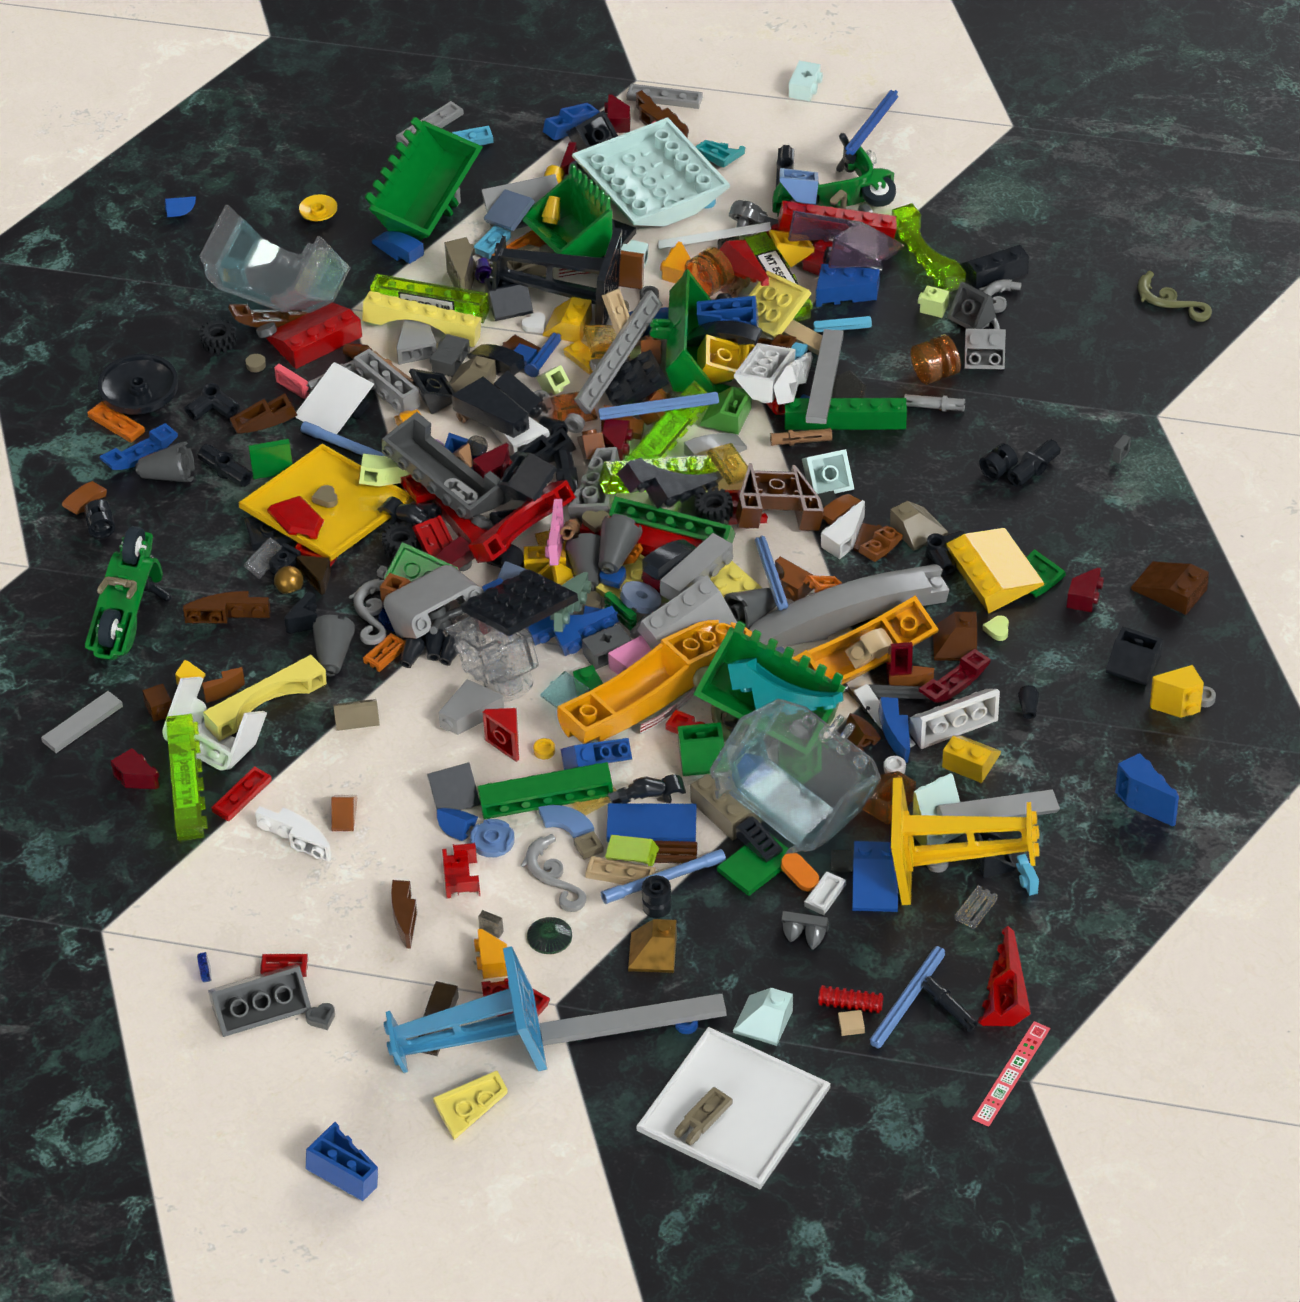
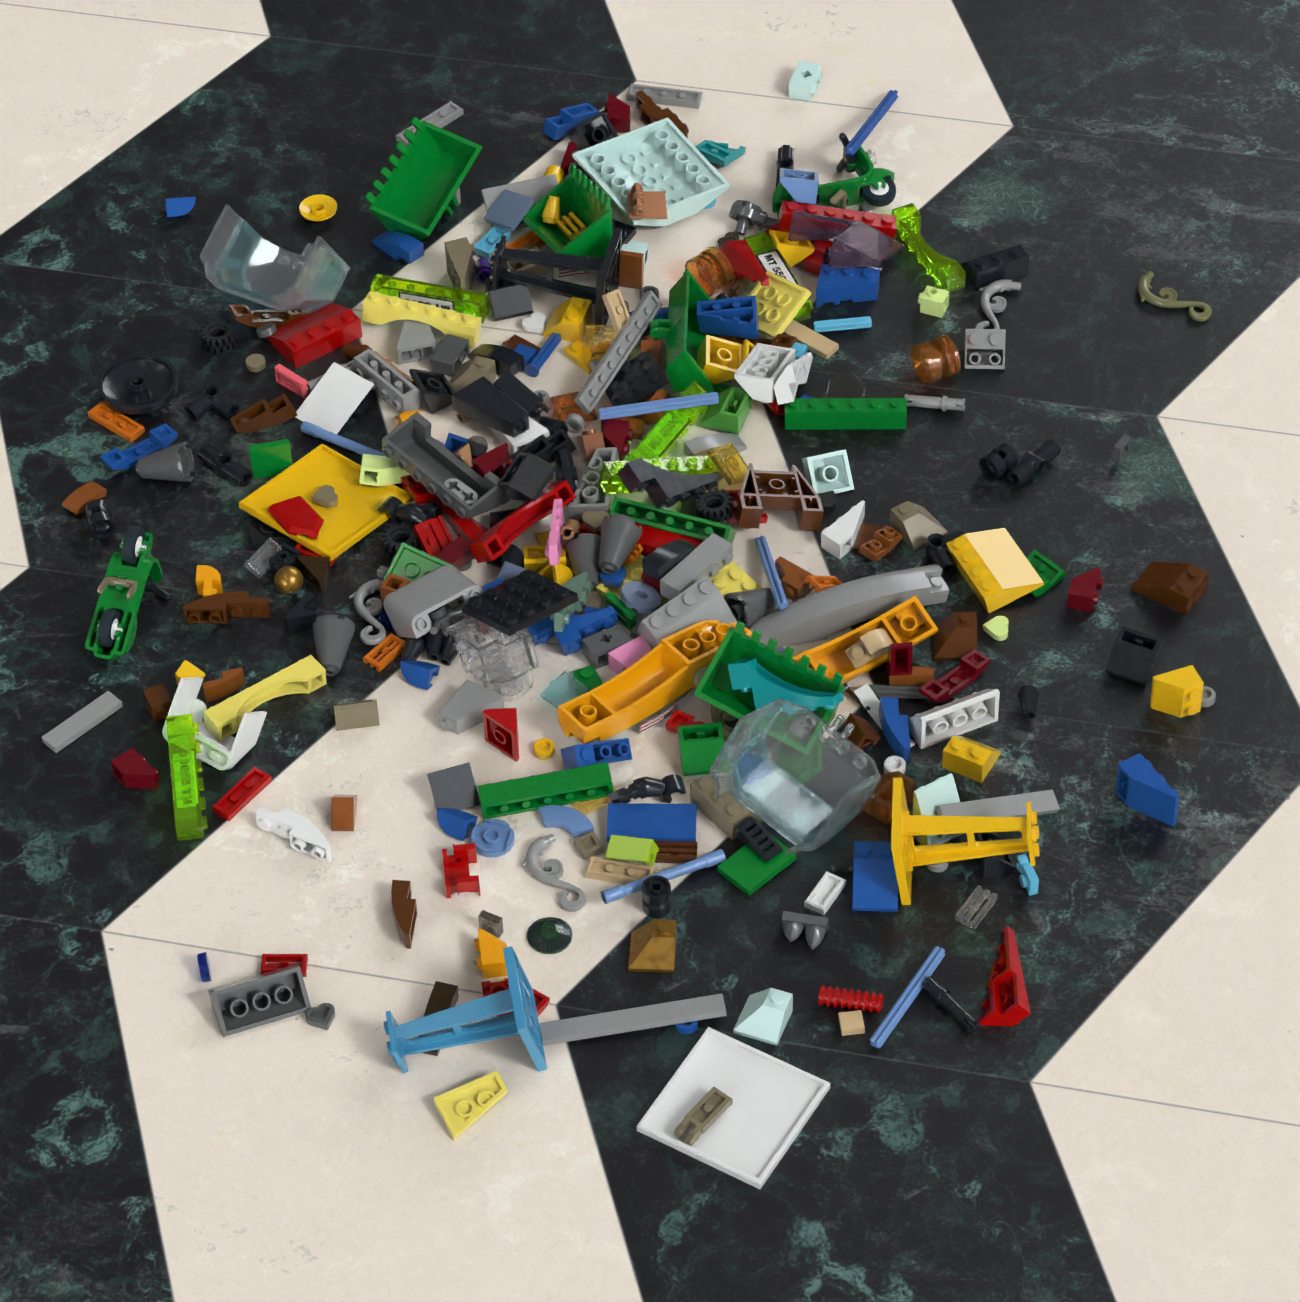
(208, 581): none -> light orange brick
(341, 1163): blue wedge -> none
(419, 673): none -> blue brick
(478, 135): medium azure plate -> none
(483, 522): dark grey tile -> none
(553, 380): yellowish green brick -> none
(561, 224): none -> yellow tile
(646, 203): none -> nougat hinge
(674, 265): light orange slope -> none
(715, 235): white sticker -> none
(741, 331): black slope -> none
(799, 871): orange tile -> none
(800, 436): medium nougat pin -> none
(824, 376): light grey tile -> none
(839, 507): dark orange slope -> none
(971, 307): dark grey slope -> none
(1011, 1074): coral sticker -> none

